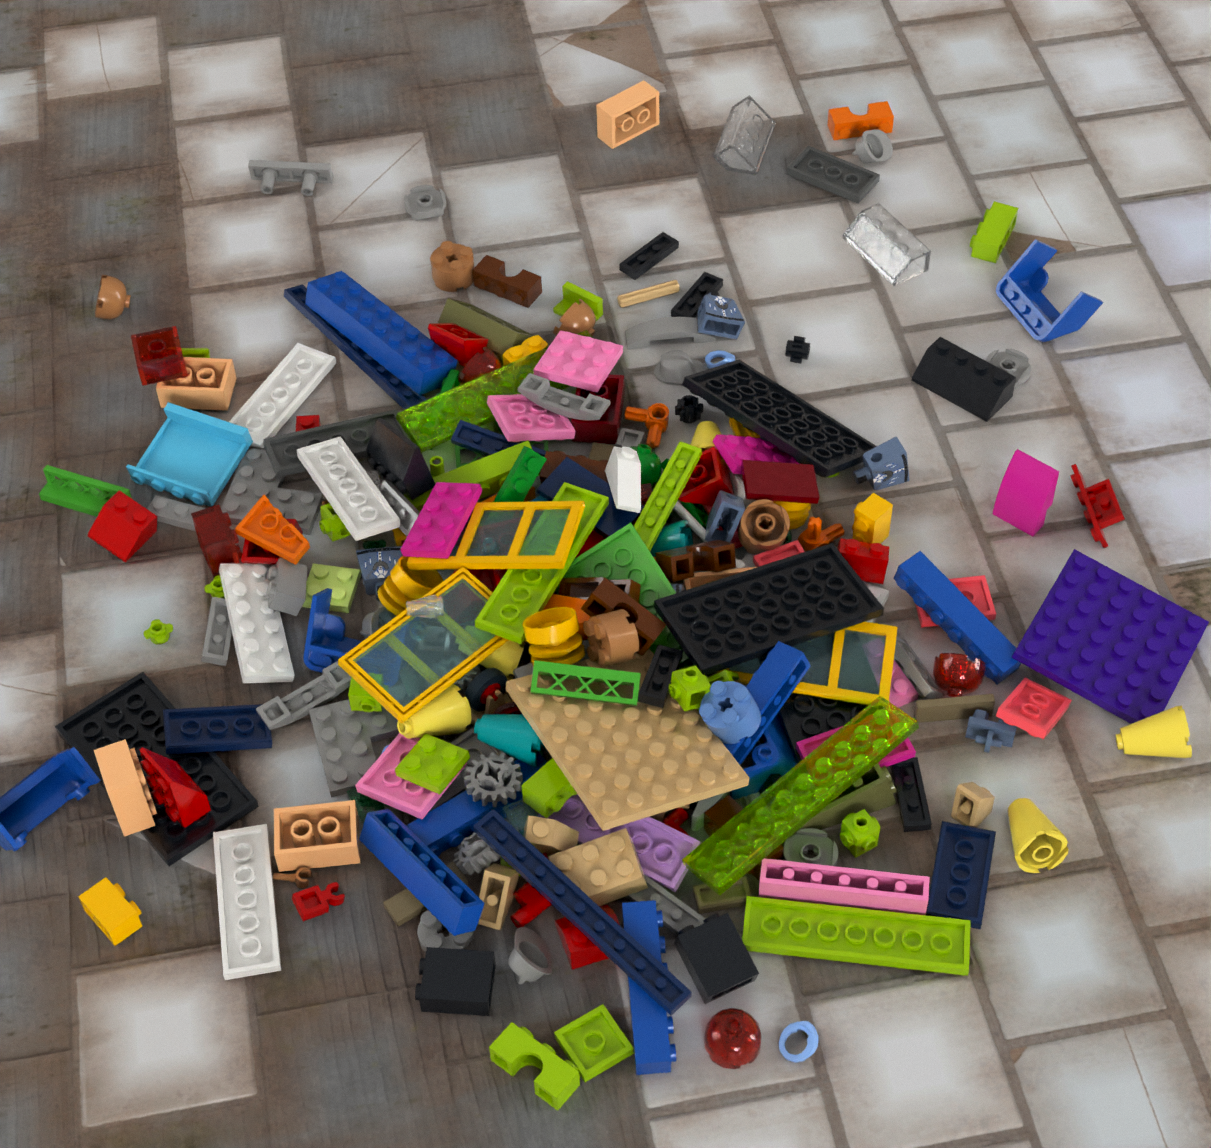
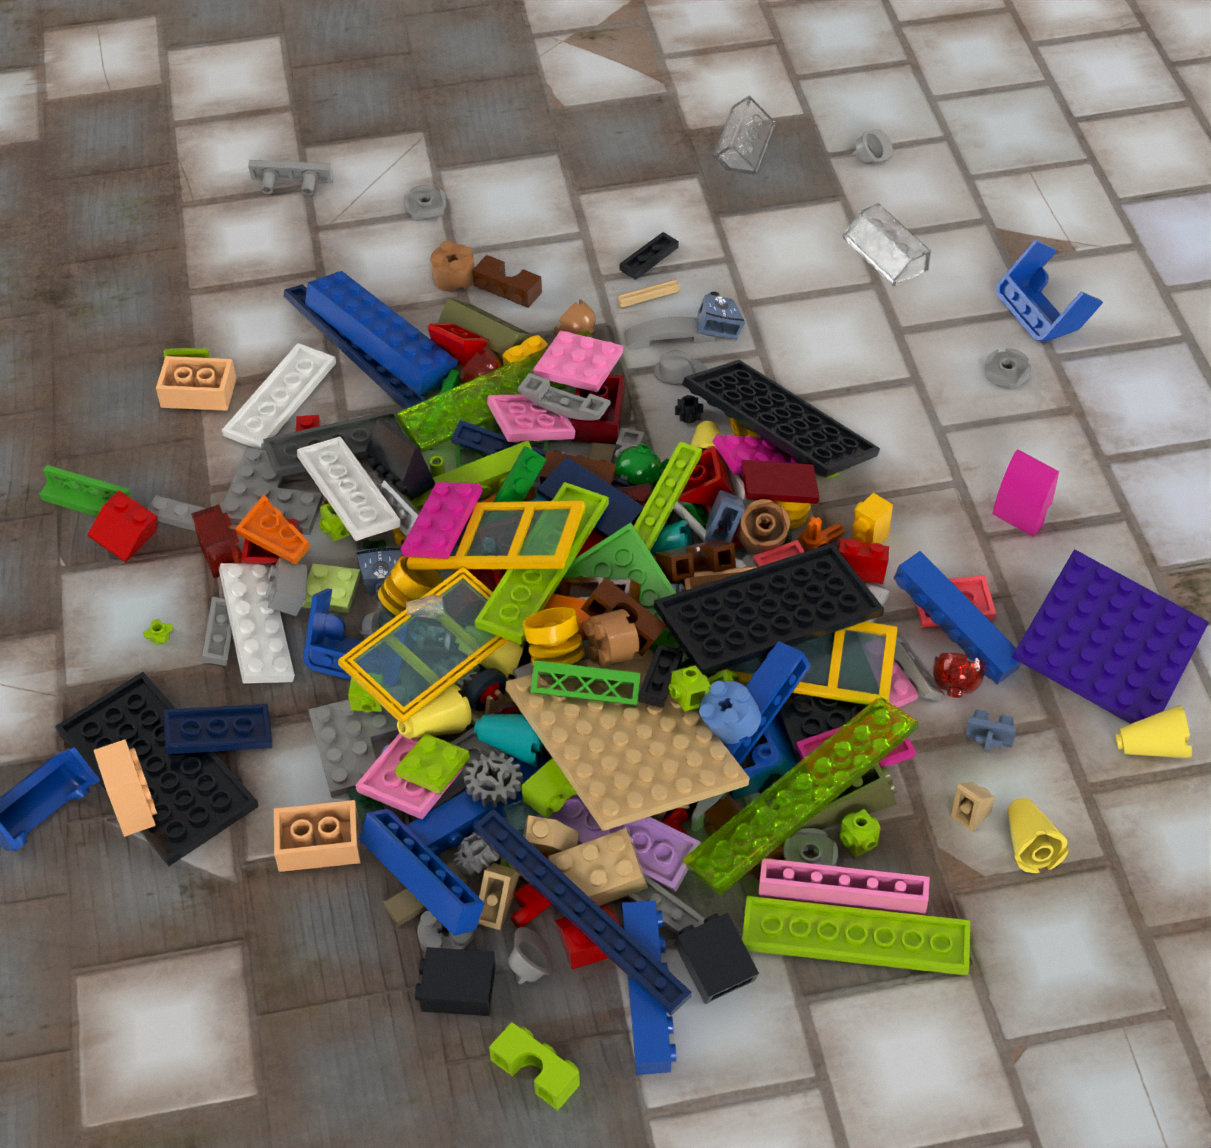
(111, 298): medium nougat cylinder -> none
(111, 911): yellow brick -> none
(159, 355): clear red brick -> none
(174, 788): red slope -> none
(192, 455): medium azure panel -> none
(215, 588): lime plate -> none
(246, 902): white plate -> none
(301, 872): medium nougat hand -> none
(314, 694): light grey slope -> none
(314, 902): red plate -> none
(572, 294): lime panel -> none
(594, 1042): lime plate -> none
(624, 478): white slope -> none
(628, 114): light nougat brick -> none
(649, 417): orange axle -> none
(690, 302): black plate -> none
(710, 901): dark tan tile -> none
(728, 358): light blue piece -> none
(732, 1038): clear red cylinder -> none
(797, 349): black gear -> none
(812, 1041): light blue piece -> none
(833, 174): dark grey plate -> none
(846, 125): orange arch -> none
(884, 465): sand blue torso -> none
(911, 795): black plate -> none
(952, 707): dark tan tile -> none
(961, 873): dark blue tile -> none
(964, 379): black slope -> none
(993, 232): lime brick -> none
(1033, 708): coral plate -> none
(1101, 505): red bracket -> none

